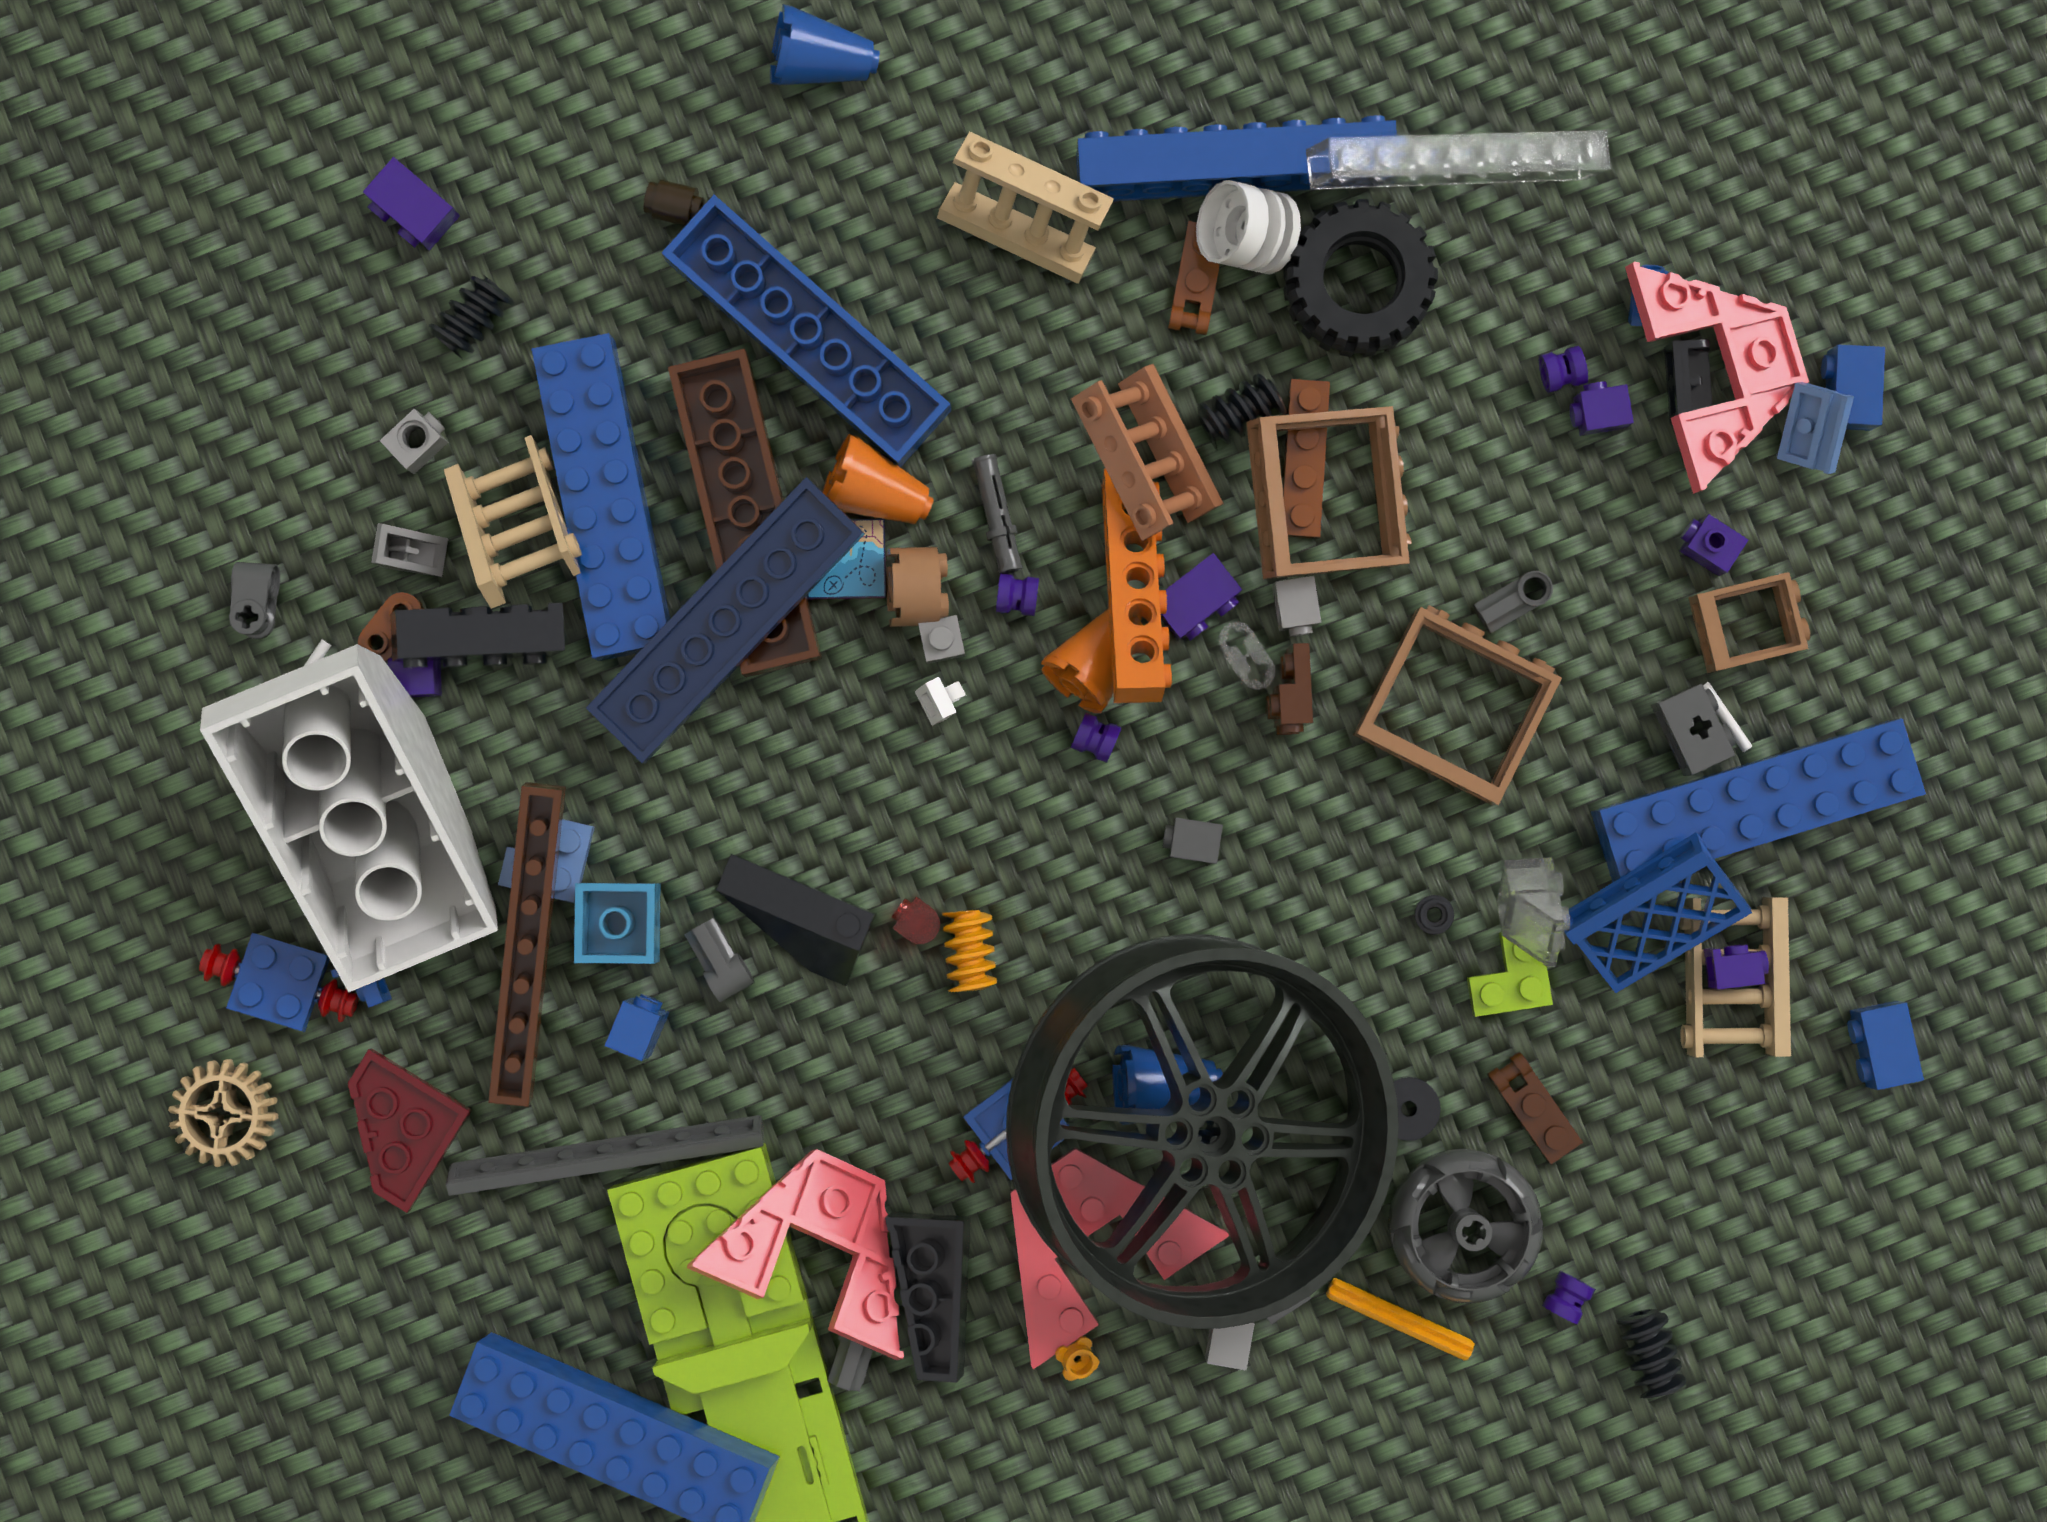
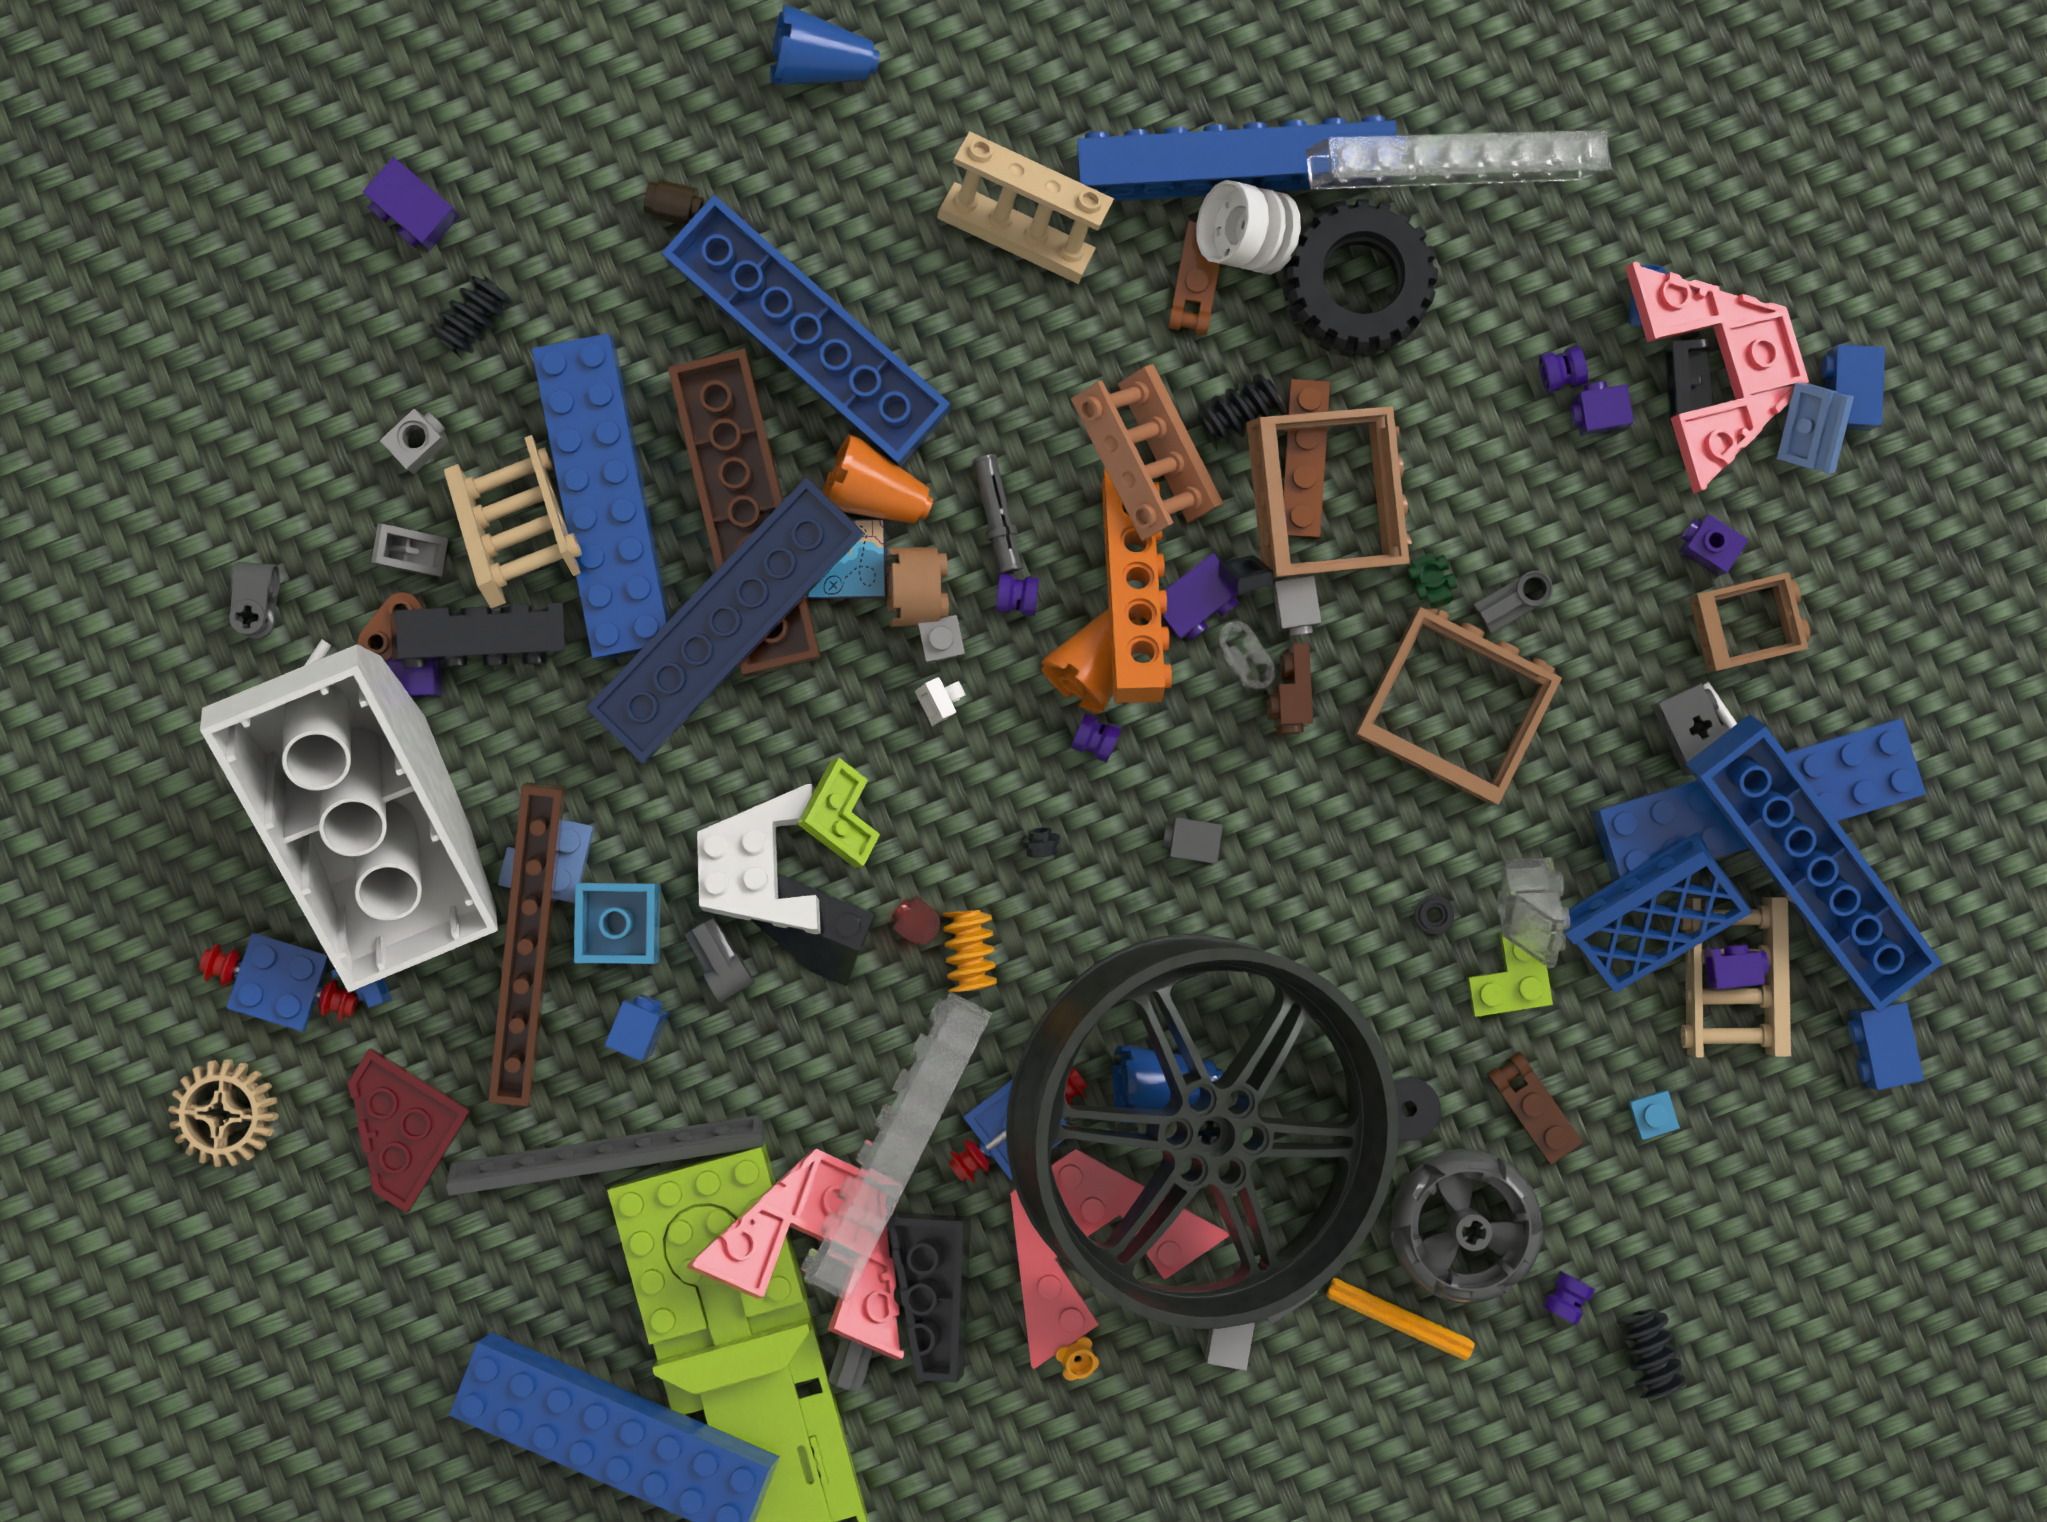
(741, 866): none -> white wing
(830, 814): none -> lime plate
(897, 1147): none -> clear brick
(1041, 842): none -> black plate
(1246, 574): none -> black plate
(1432, 581): none -> dark green piece
(1653, 1114): none -> dark azure plate
(1814, 862): none -> blue brick

